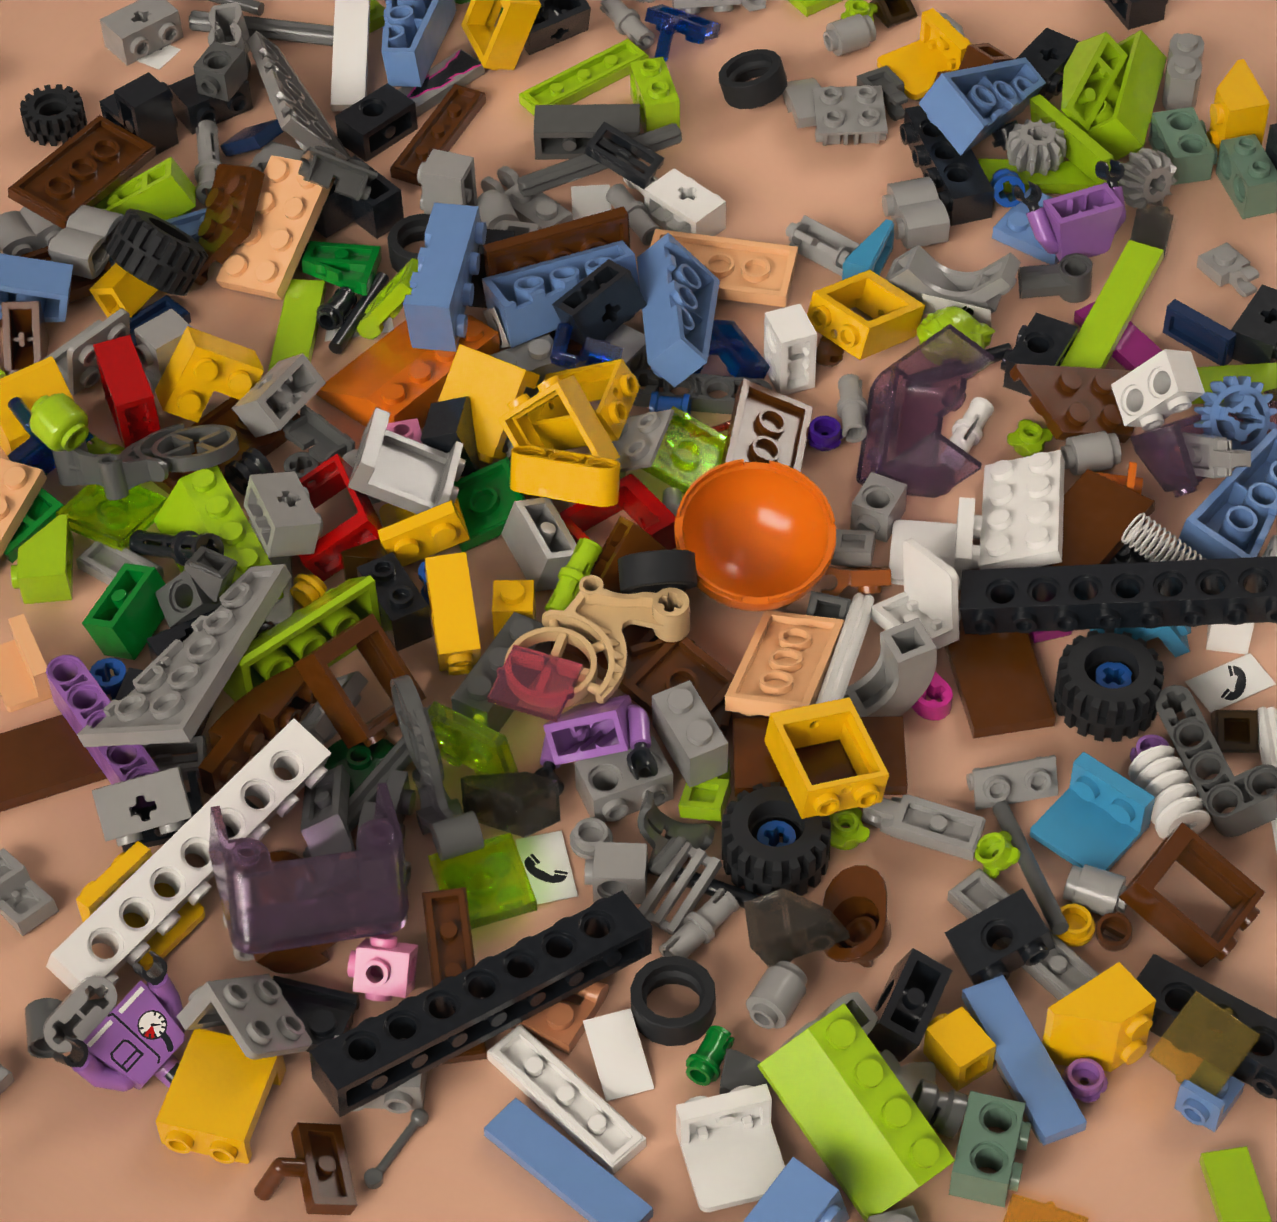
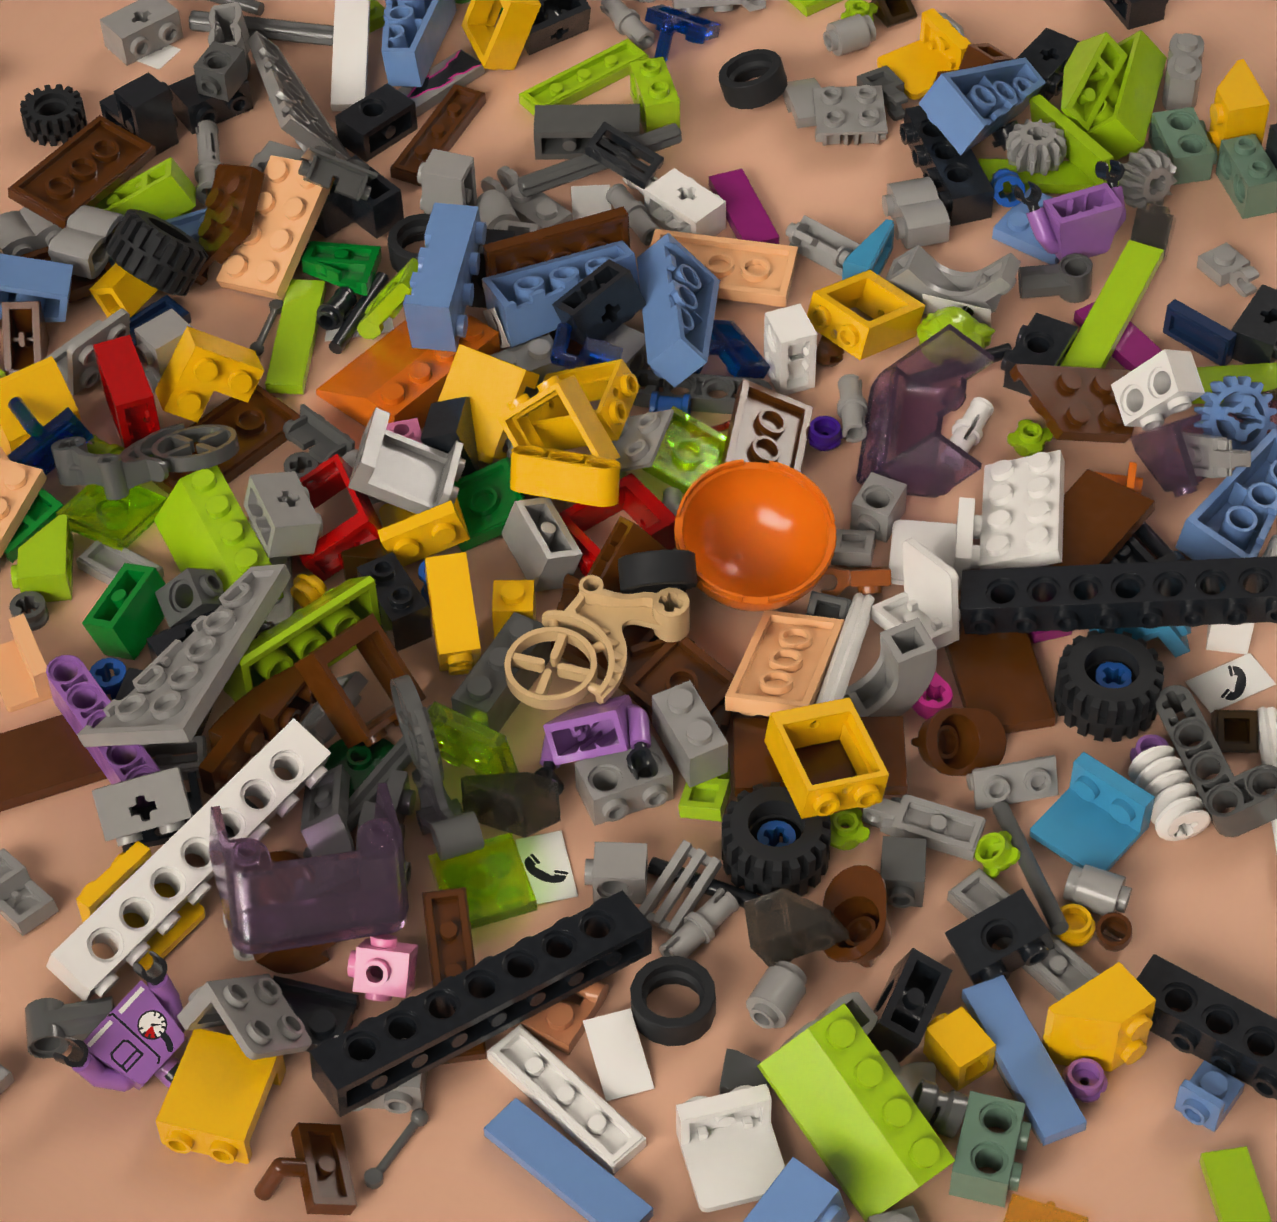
(30, 600): none -> dark grey bush
(59, 422): lime head -> none
(71, 1006): light grey beam -> none
(177, 544): black pin -> none
(211, 571): dark grey slope -> none
(251, 463): black wheel -> none
(252, 138): dark blue tile -> none
(275, 308): none -> dark grey hinge
(279, 395): light grey brick -> none
(535, 683): clear pink piece -> none
(579, 566): lime pin -> none
(586, 834): light grey plate -> none
(651, 825): dark grey helmet -> none
(705, 1063): green pin -> none
(743, 207): none -> magenta tile
(904, 870): none -> dark grey brick
(961, 740): none -> reddish brown piece
(1091, 451): light grey brick -> none
(1137, 529): white piece -> none
(1204, 1044): clear yellow piece -> none
(1215, 874): reddish brown window -> none

